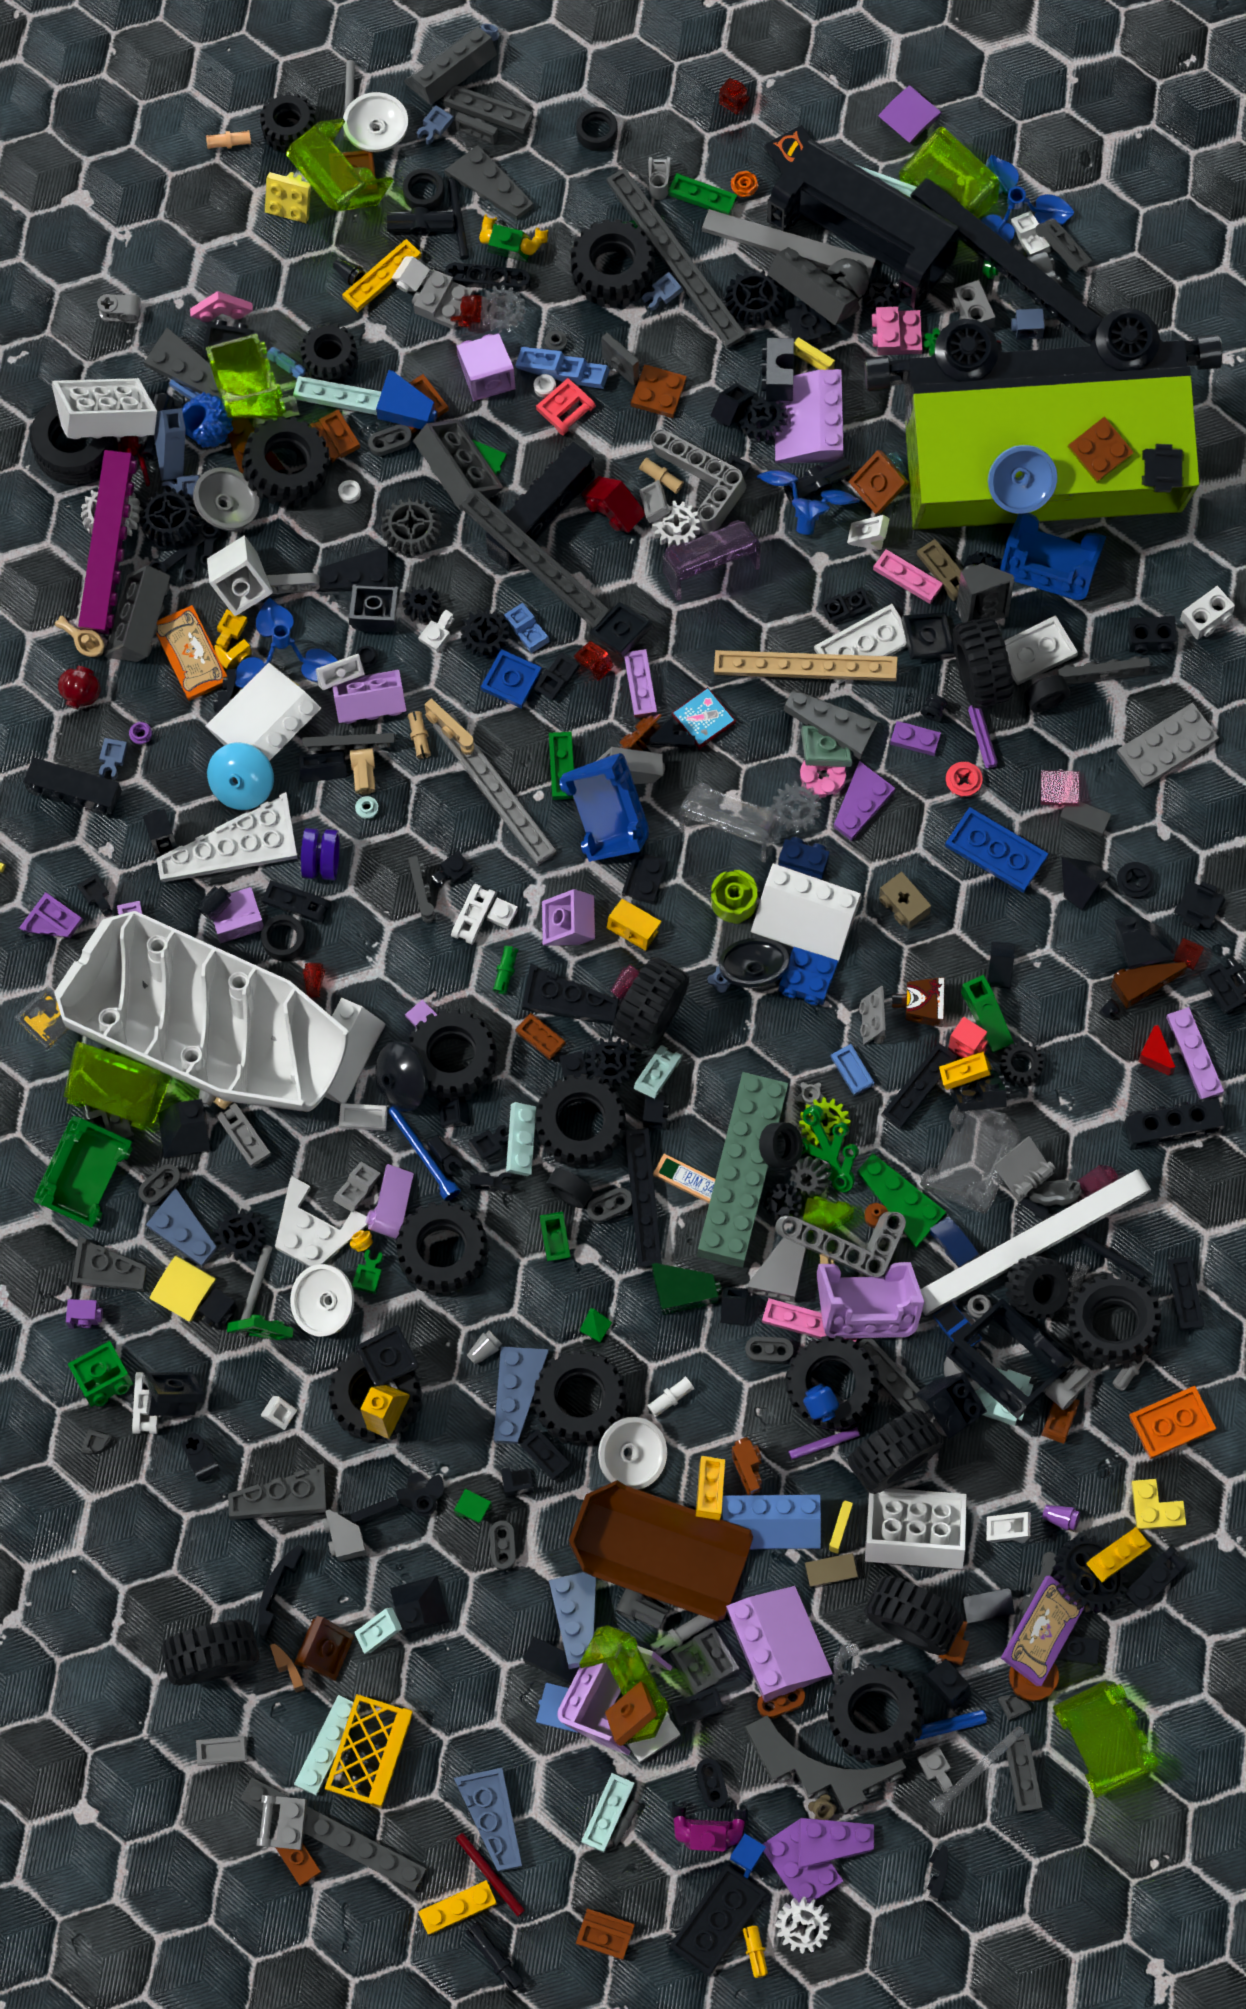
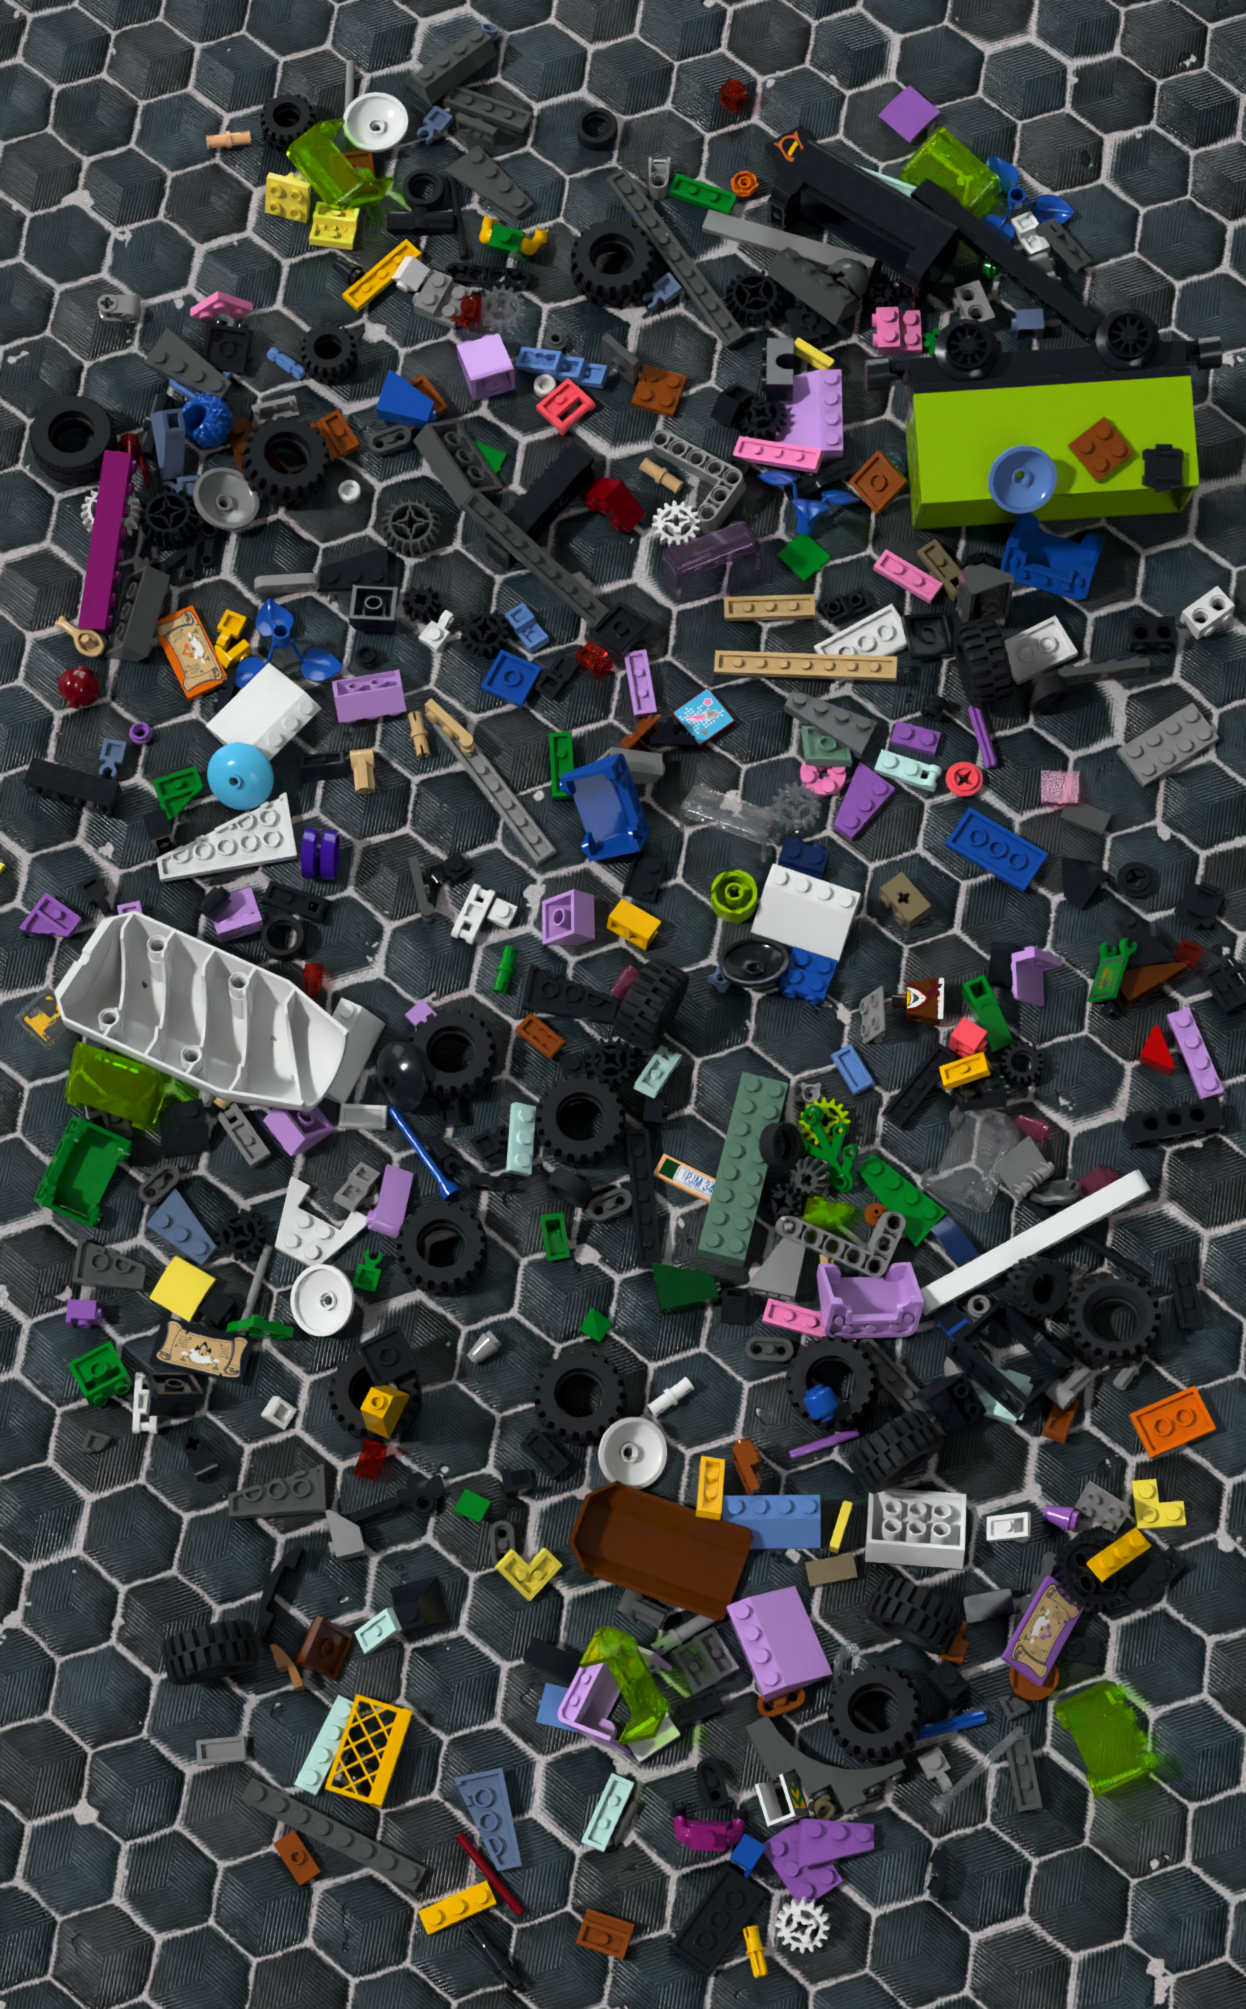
(104, 408): white slope -> none
(177, 790): none -> green wing
(202, 1350): none -> tile
(238, 576): white slope -> none
(245, 379): clear neon green windscreen -> none
(290, 1822): light grey plate -> none
(298, 1129): none -> lavender slope
(334, 227): none -> light yellow slope
(336, 395): light aqua plate -> none
(339, 672): white slope -> none
(339, 742): dark grey plate -> none
(361, 1240): yellow plate -> none
(369, 813): light aqua plate -> none
(371, 1460): none -> clear red bracket
(516, 1382): sand blue wing -> none
(531, 1577): none -> light yellow plate
(575, 1610): sand blue wing -> none
(630, 1713): dark orange plate -> none
(654, 501): light grey tile -> none
(769, 607): none -> tan plate
(778, 454): none -> bright pink plate
(794, 1797): none -> white piece
(803, 556): none -> green piece
(869, 532): white slope -> none
(907, 770): none -> light aqua plate
(1027, 974): none -> lavender bracket
(1035, 1128): none -> clear pink cone
(1102, 1507): none -> light grey hinge
(1110, 971): none -> green flag

